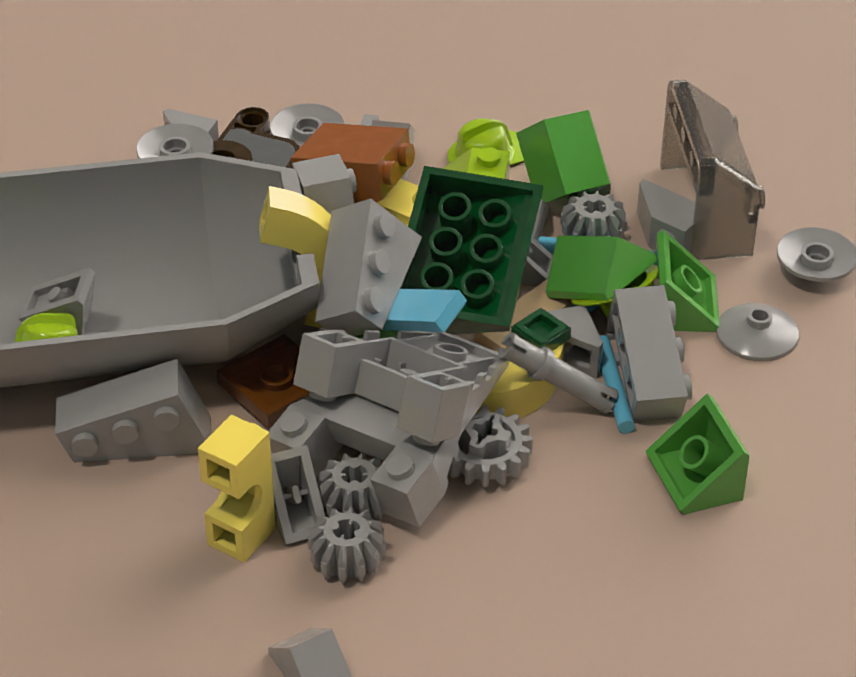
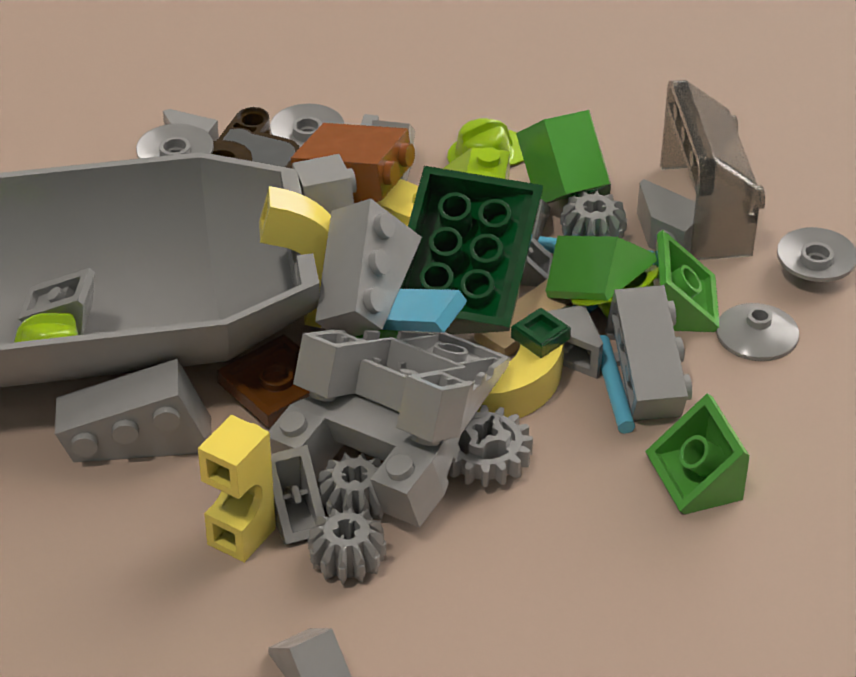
(544, 365): light grey pin -> none

